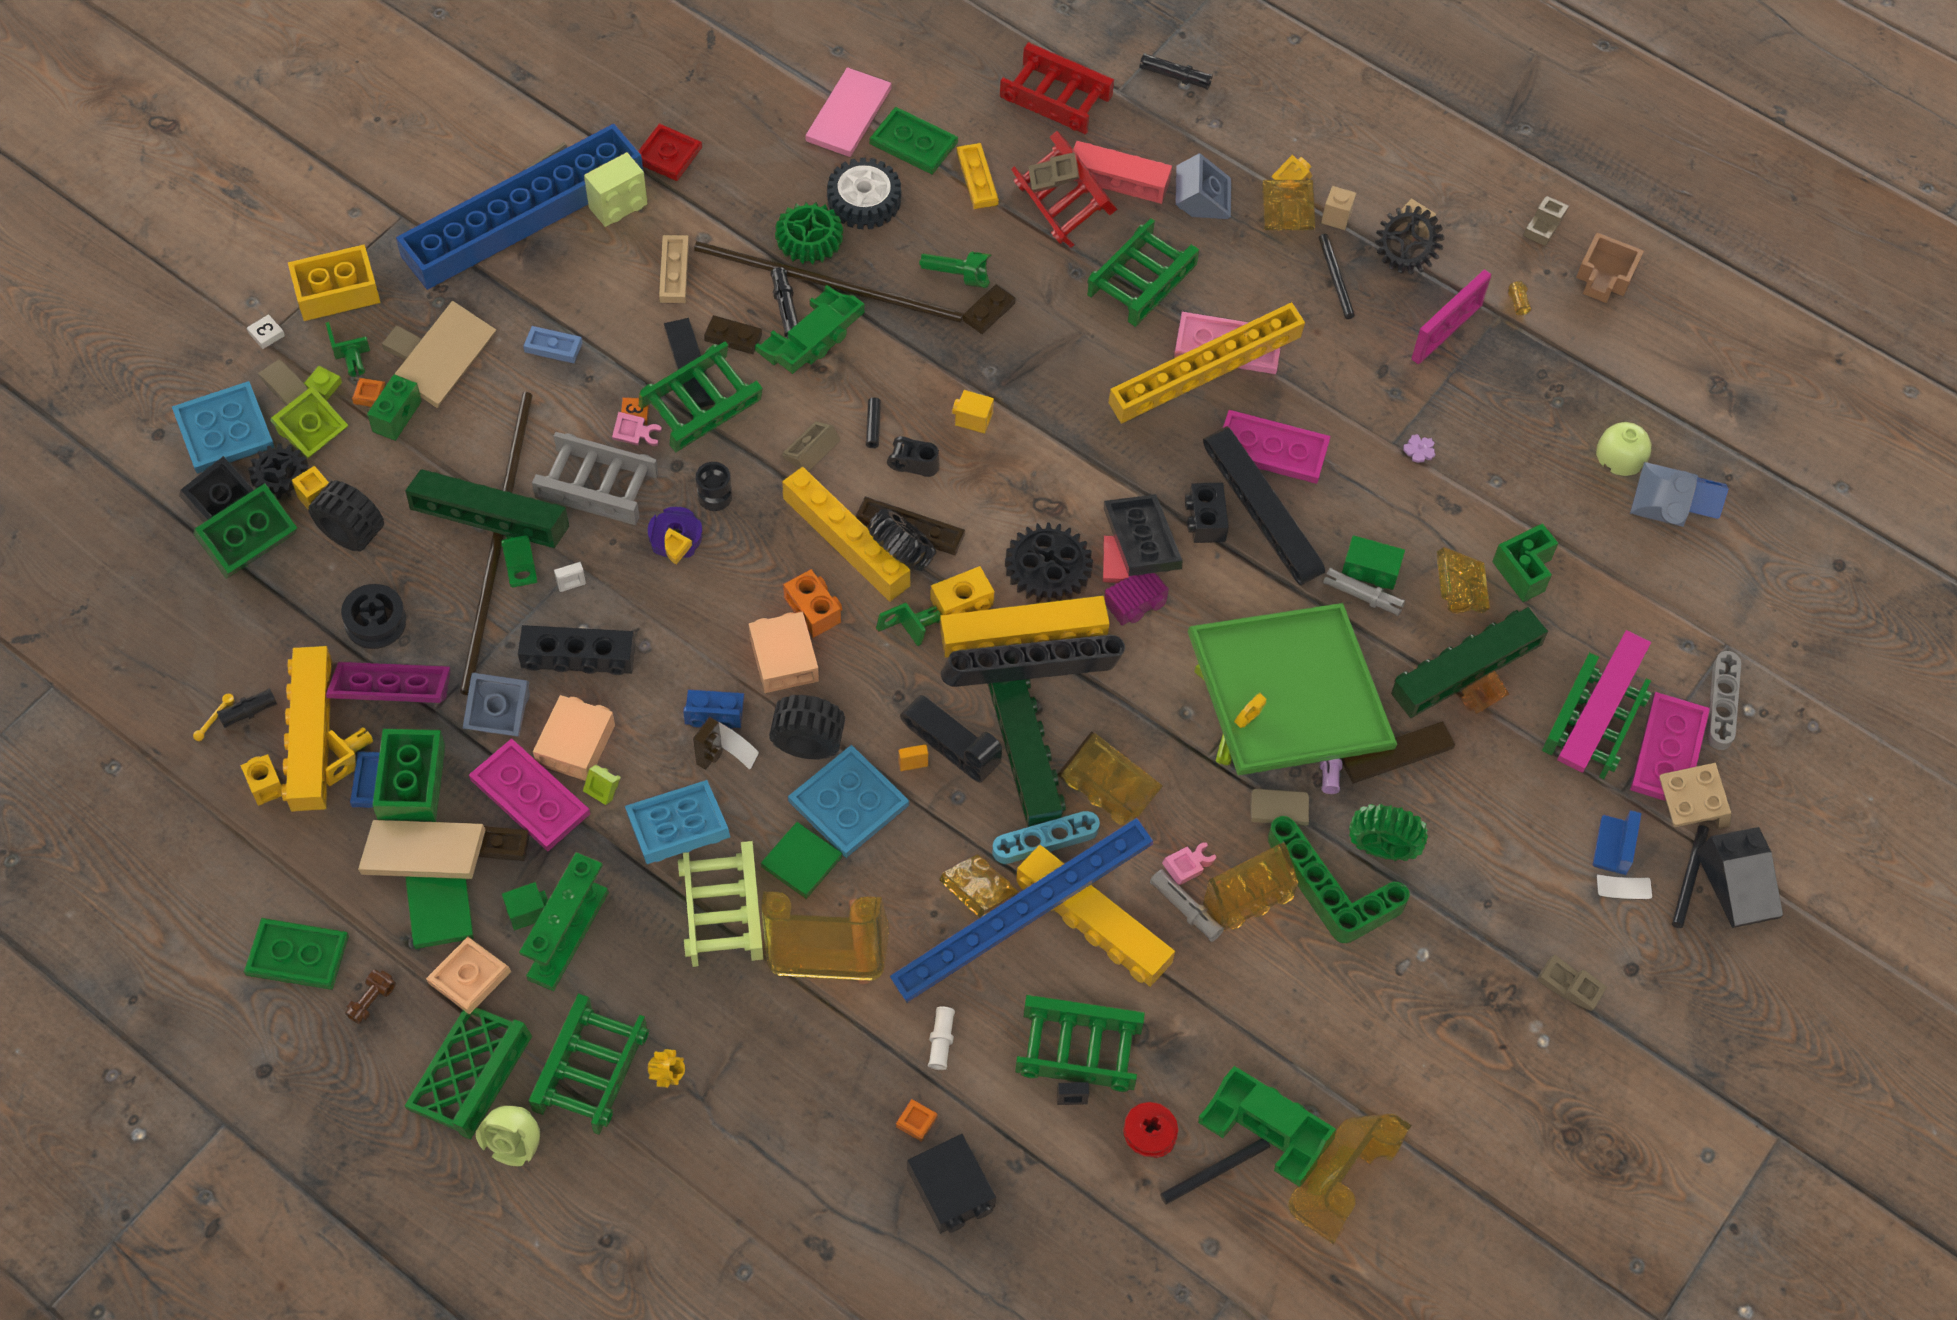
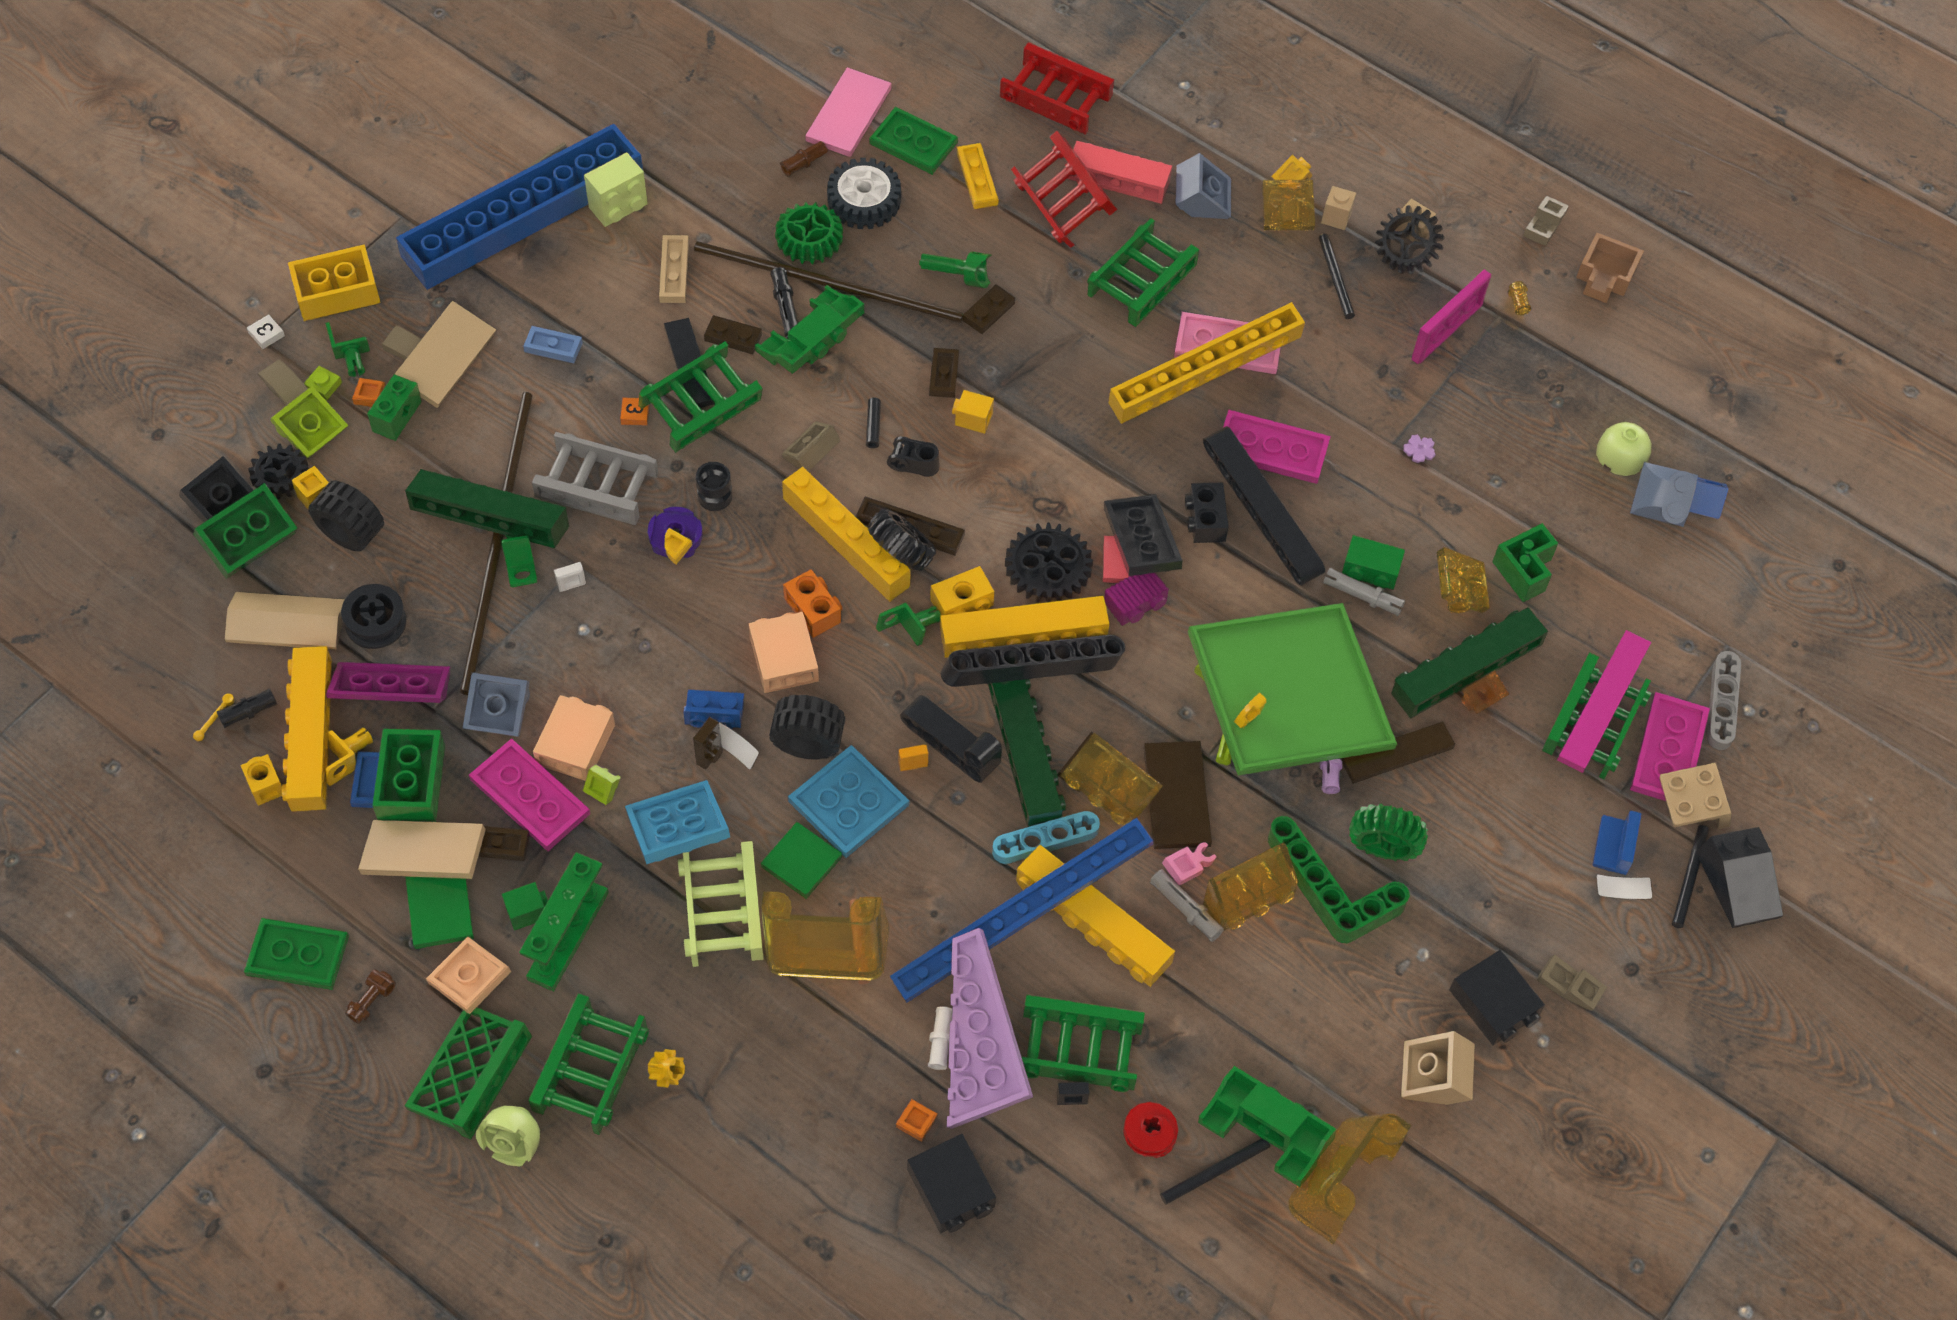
(222, 425): dark azure plate -> none
(283, 620): none -> tan slope
(565, 640): black brick -> none
(631, 429): bright pink plate -> none
(669, 152): red plate -> none
(803, 158): none -> reddish brown axle
(944, 372): none -> dark brown plate
(978, 885): clear yellow plate -> none
(982, 1043): none -> lavender wing
(1053, 173): dark tan slope -> none
(1176, 71): black pin -> none
(1181, 805): none -> dark brown tile
(1270, 804): dark tan slope -> none
(1438, 1069): none -> tan slope
(1497, 998): none -> black brick

